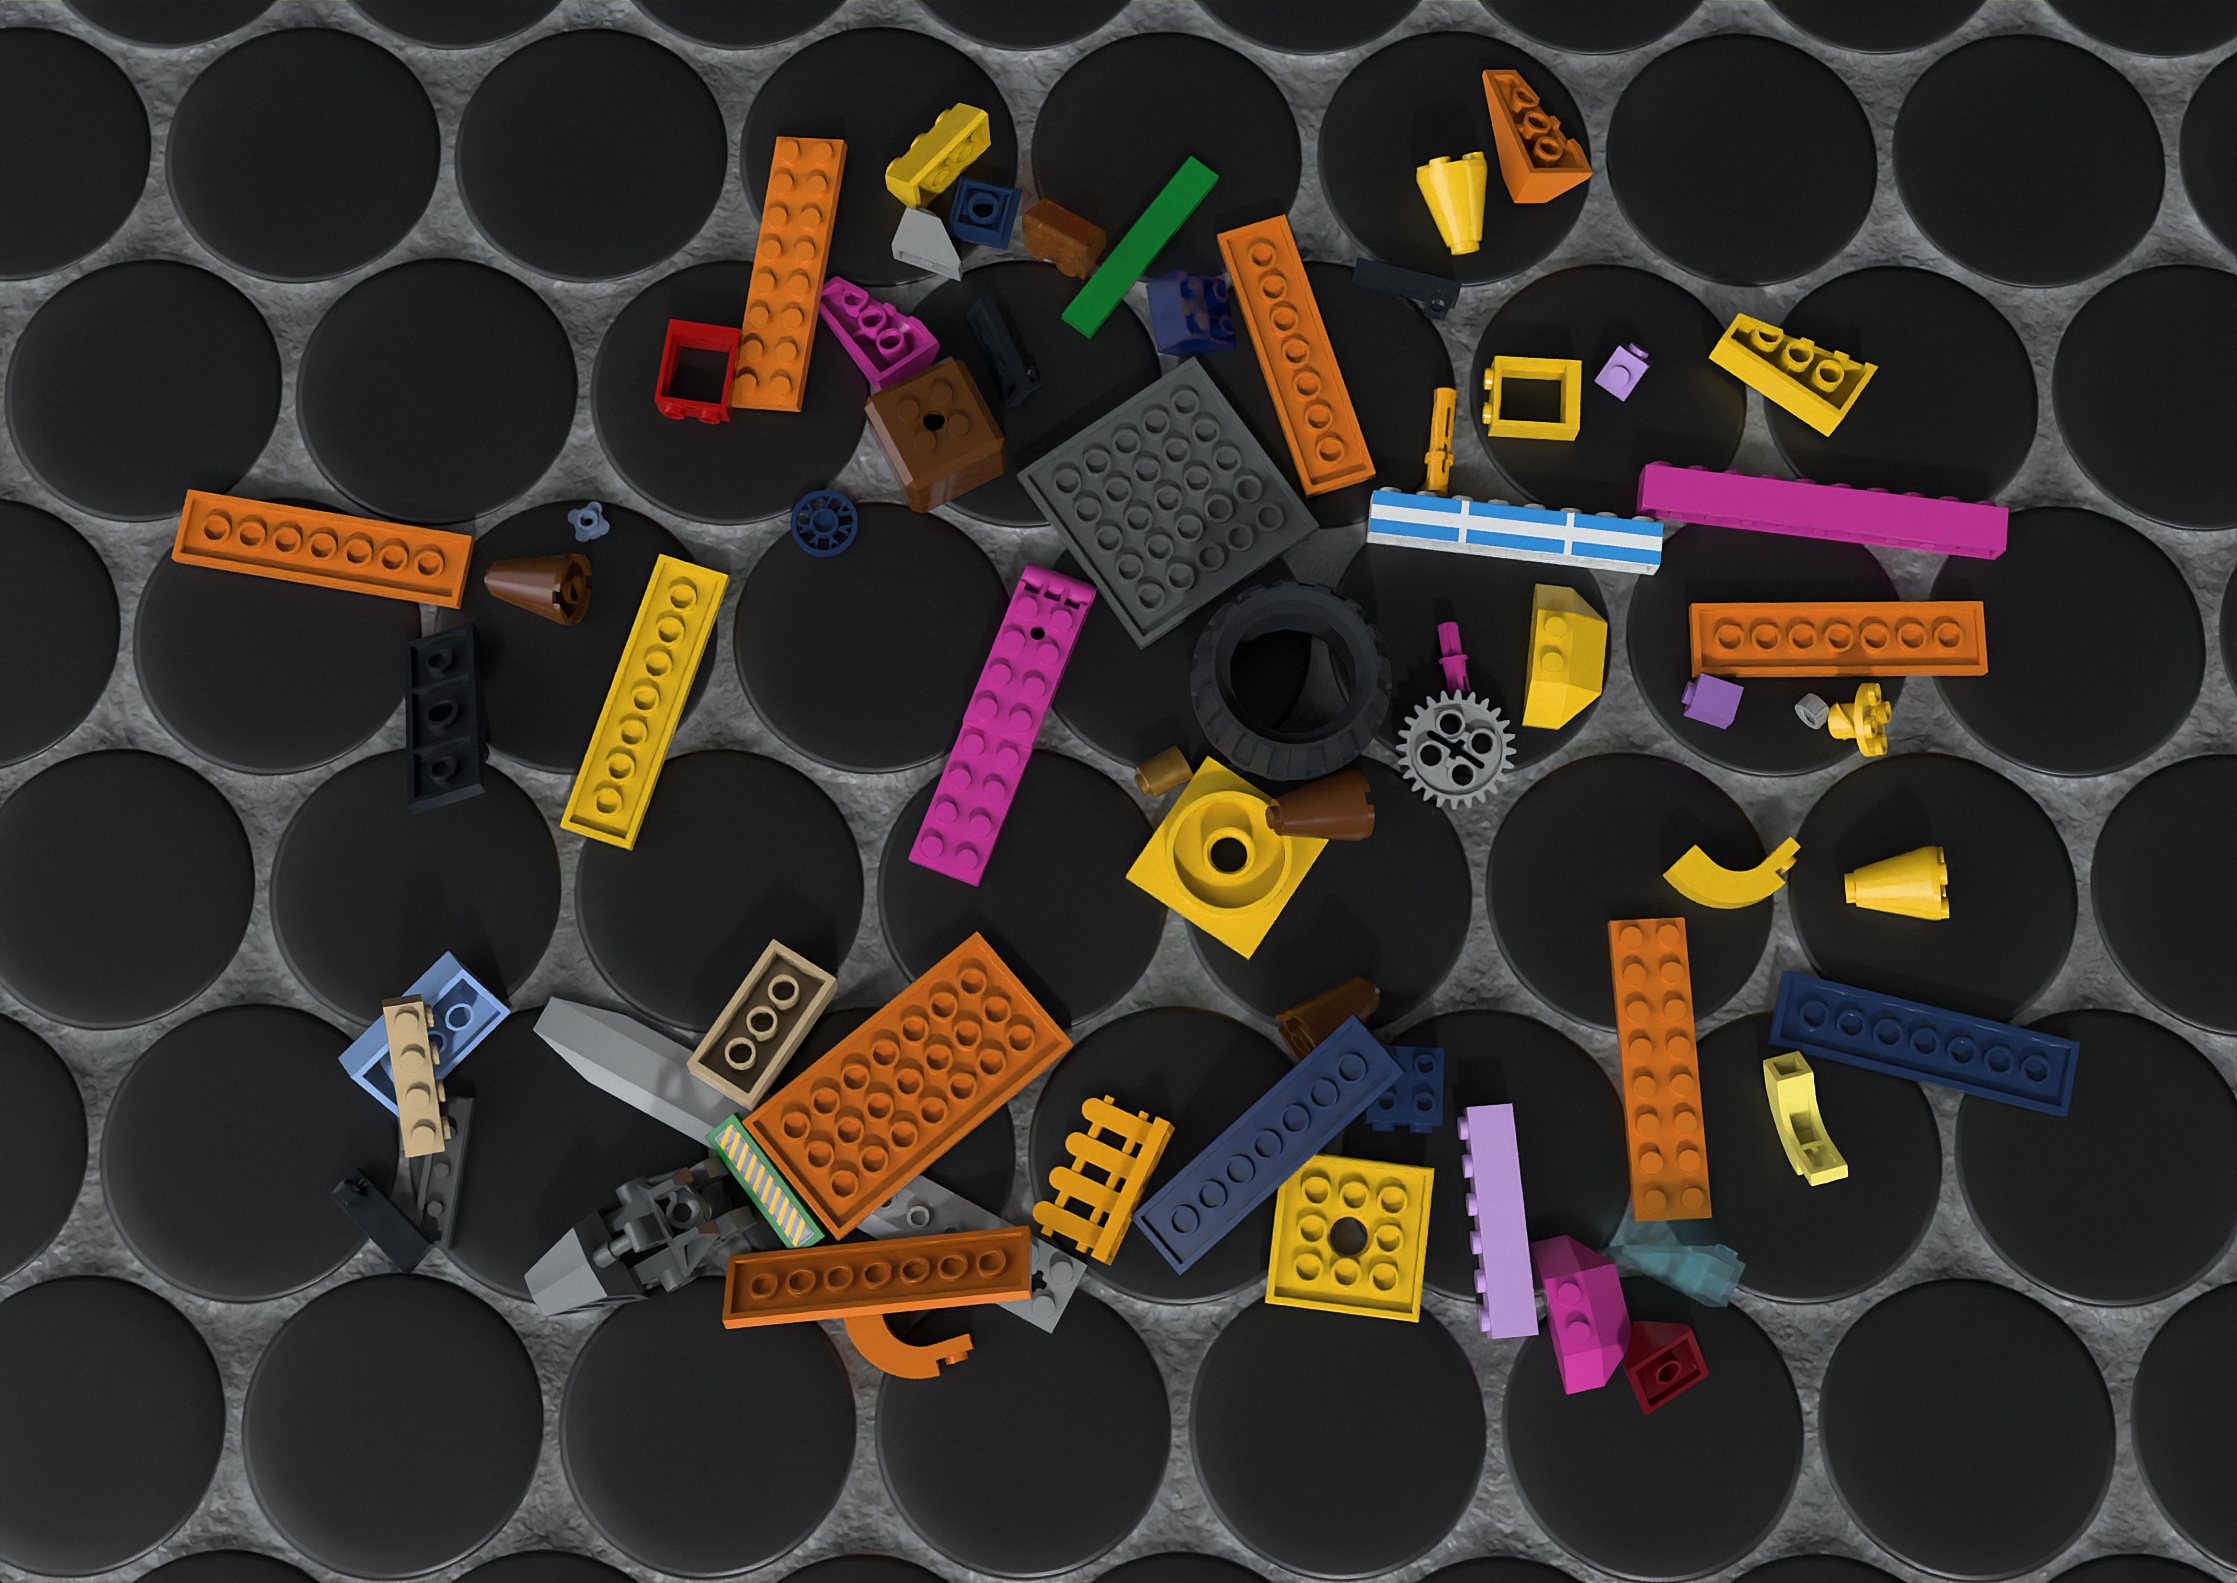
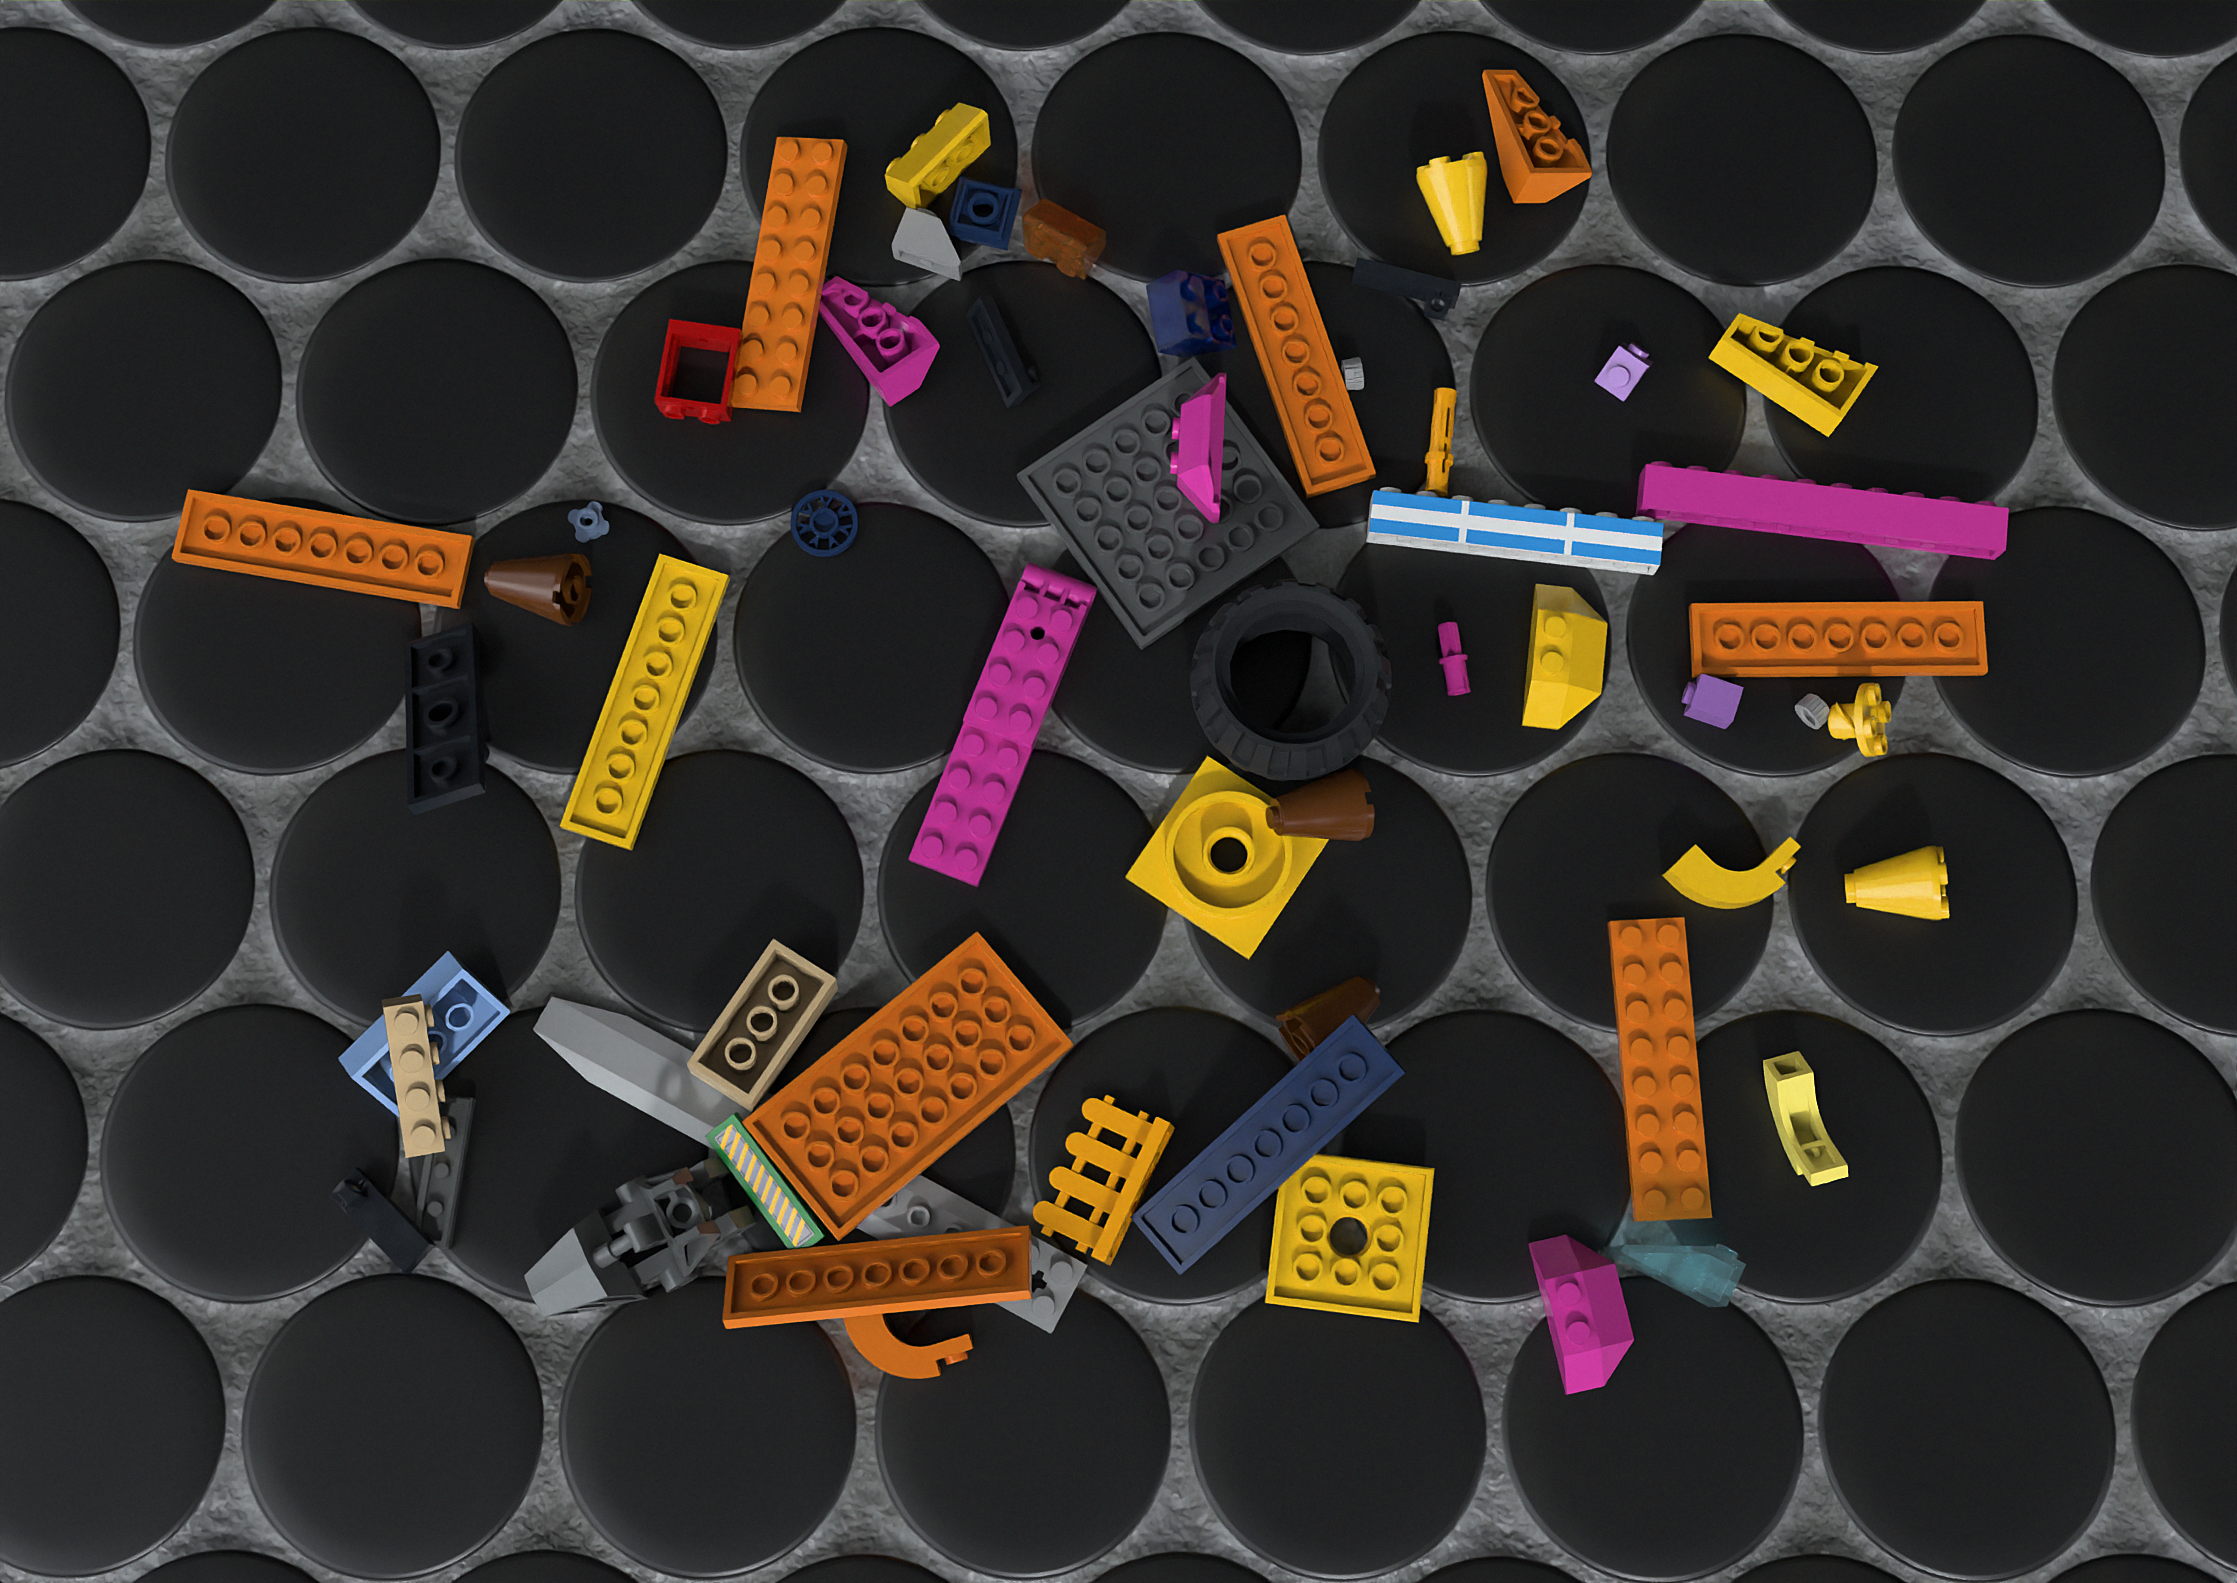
(942, 462): reddish brown plate -> none
(1140, 247): green tile -> none
(1163, 772): pearl gold brick -> none
(1201, 447): none -> dark pink wedge
(1352, 373): none -> light grey axle
(1413, 1098): dark blue brick -> none
(1472, 720): light grey gear -> none
(1499, 1221): lavender brick -> none
(1534, 368): yellow window -> none
(1662, 1362): dark red slope -> none
(1924, 1043): dark blue plate -> none

